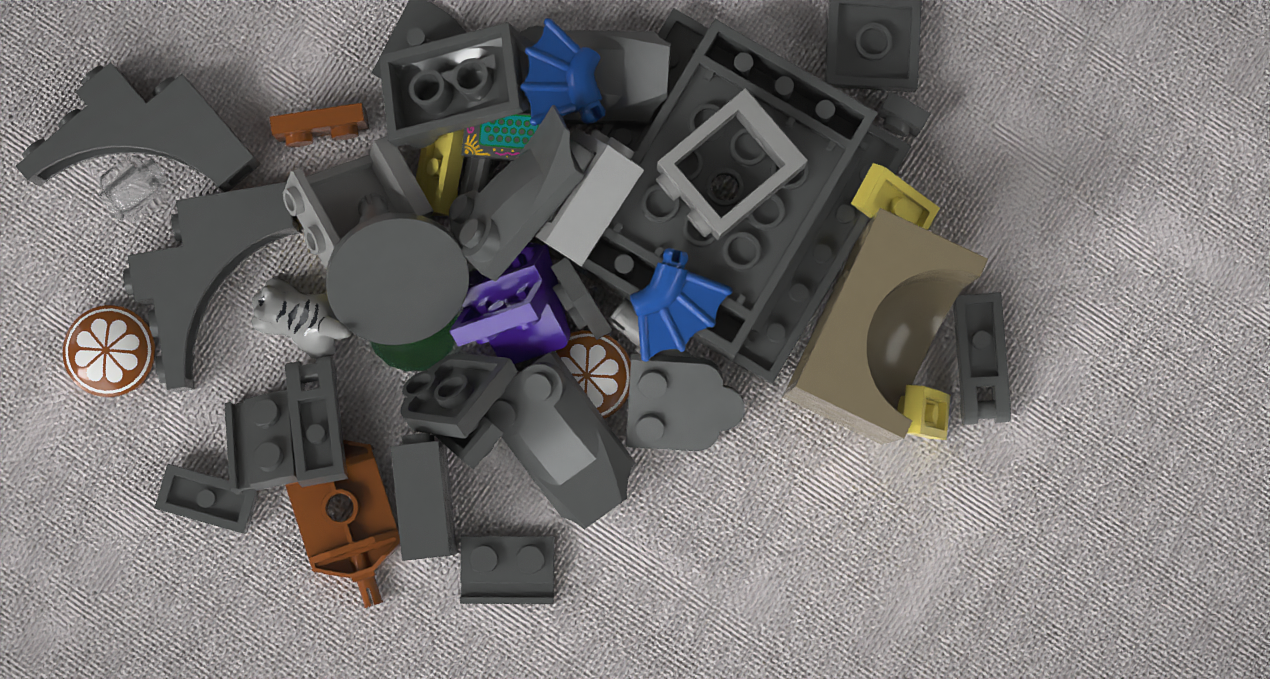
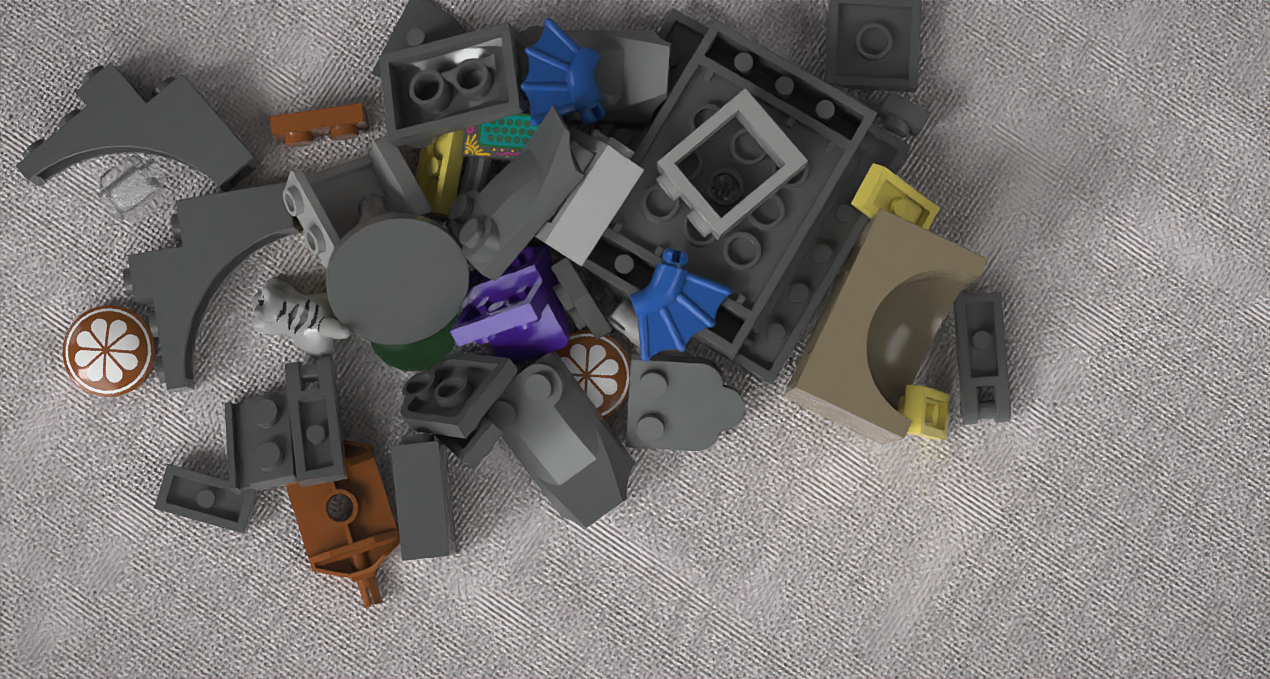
(507, 569): dark grey plate -> none

